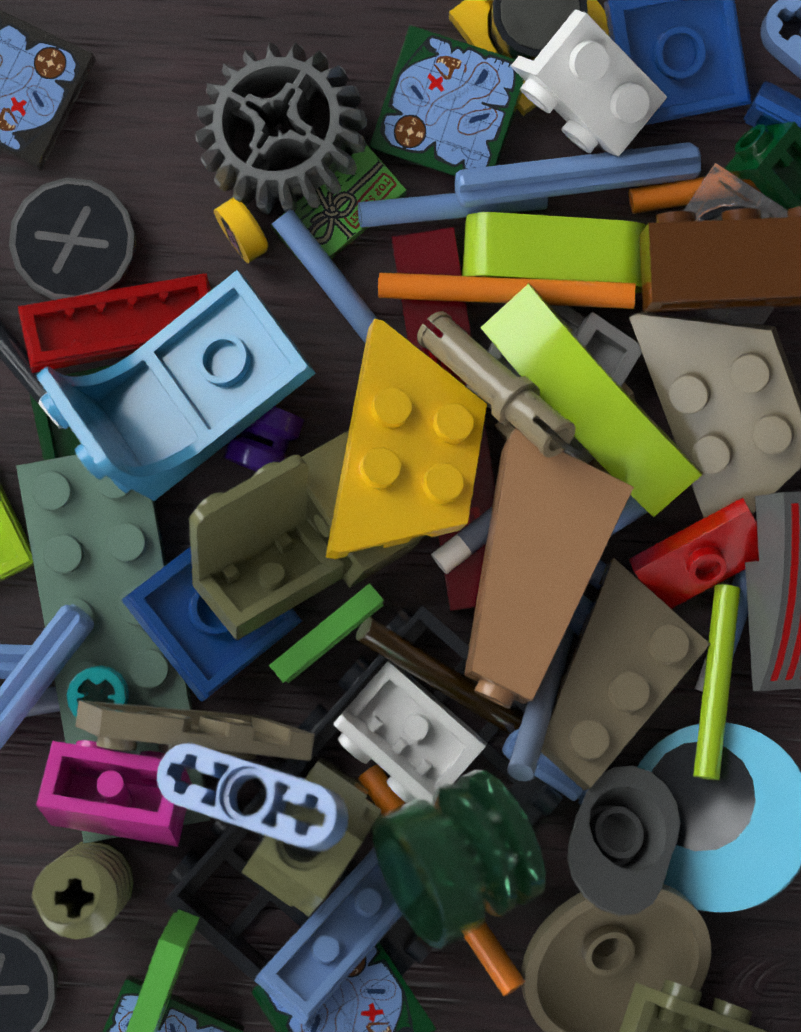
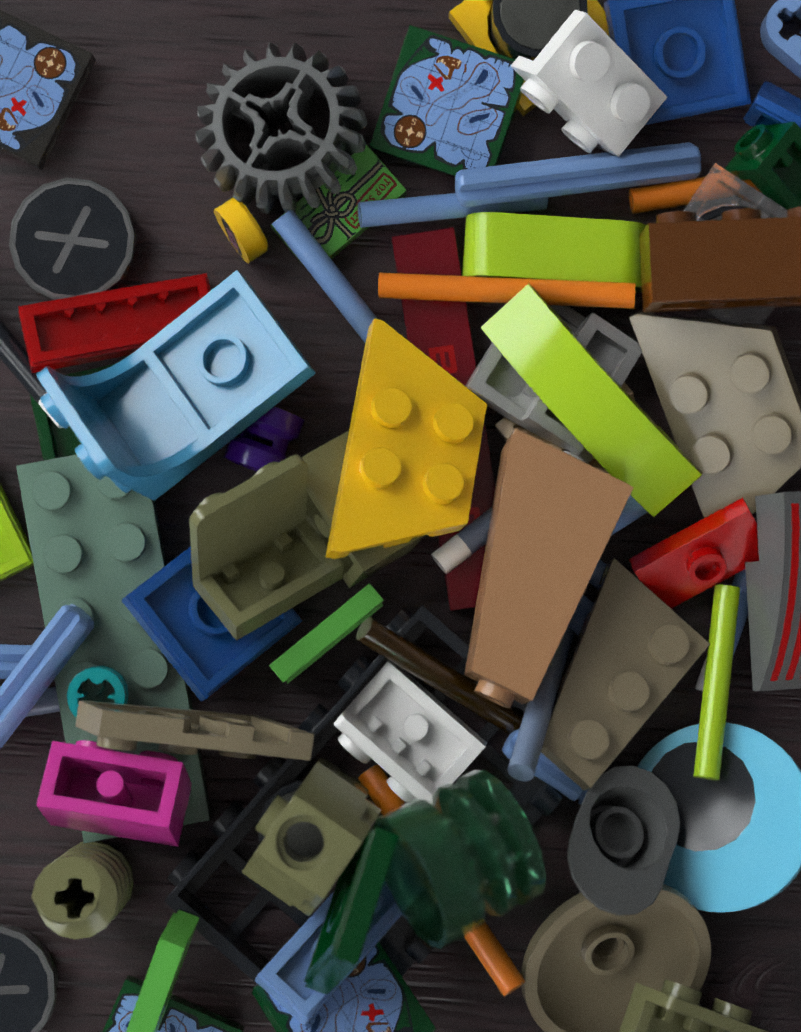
(226, 809): beam -> none
(350, 912): none -> dark green tile
(512, 398): dark tan pin -> none

